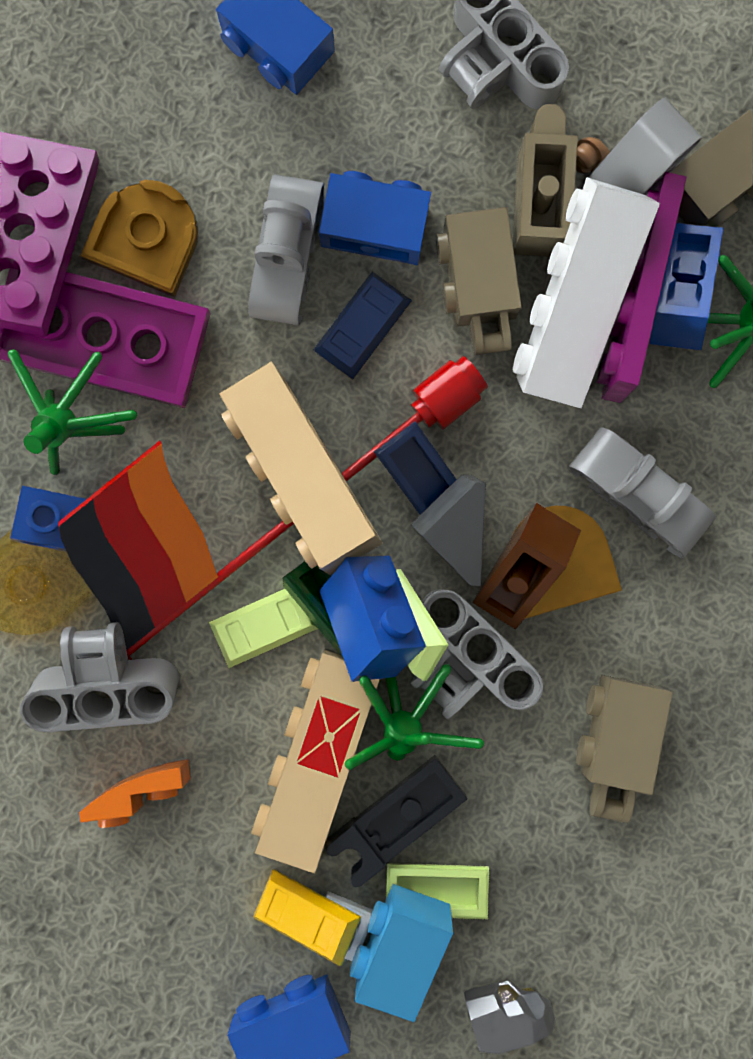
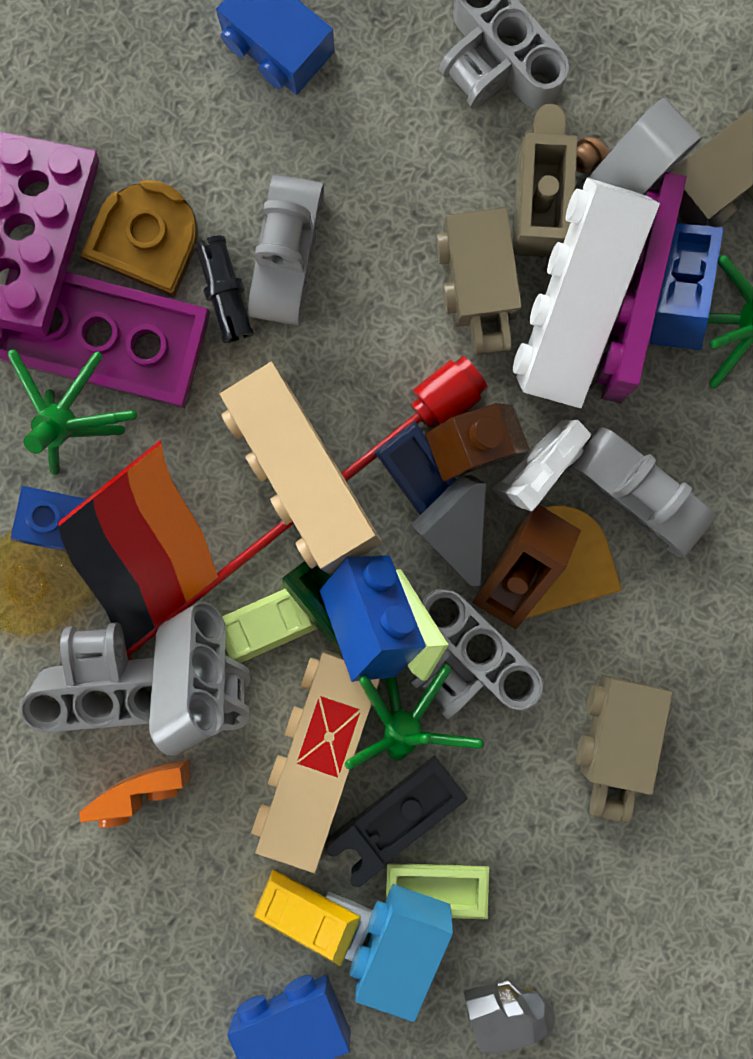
(194, 682): none -> light grey piece
(223, 289): none -> black pin
(362, 325): dark blue tile -> none
(374, 217): blue brick -> none
(477, 440): none -> reddish brown slope
(542, 466): none -> white wing

